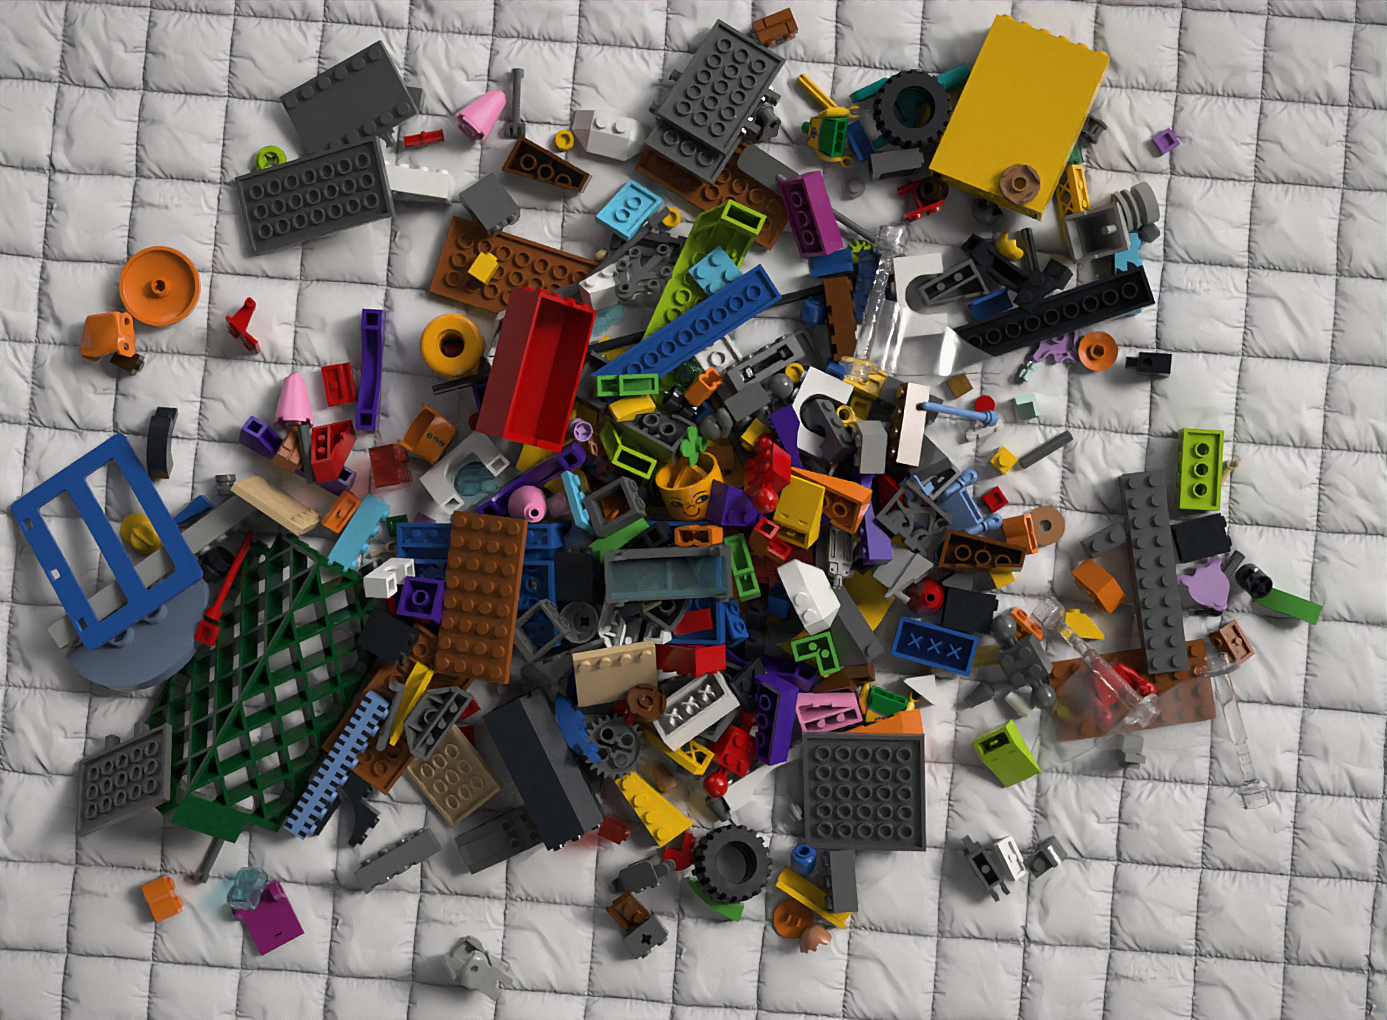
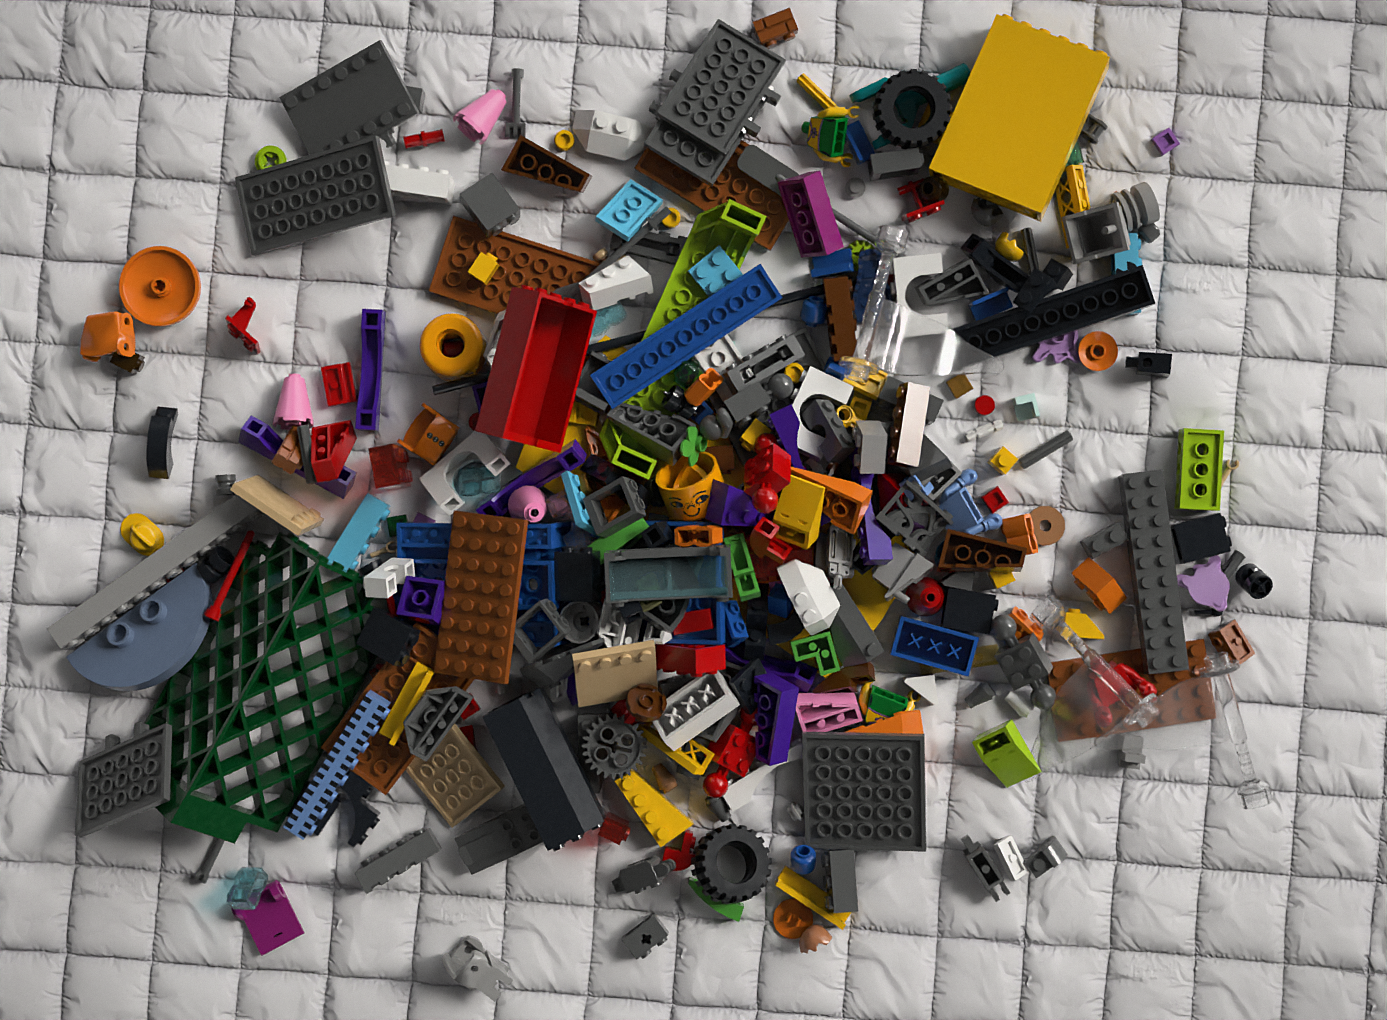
(140, 600): blue door -> none
(162, 898): orange brick -> none
(195, 508): blue slope -> none
(207, 633): red plate -> none
(341, 511): orange panel -> none
(384, 737): dark grey hinge -> none
(573, 728): blue slope -> none
(583, 432): lavender wheel -> none
(625, 384): bright green slope -> none
(626, 289): dark grey plant -> none
(627, 910): reddish brown plate -> none
(628, 407): yellow slope -> none
(767, 121): dark grey piece -> none
(987, 417): medium blue piece -> none
(1024, 195): medium nougat tile -> none
(1026, 374): light aqua piece -> none
(1291, 606): bright green slope -> none

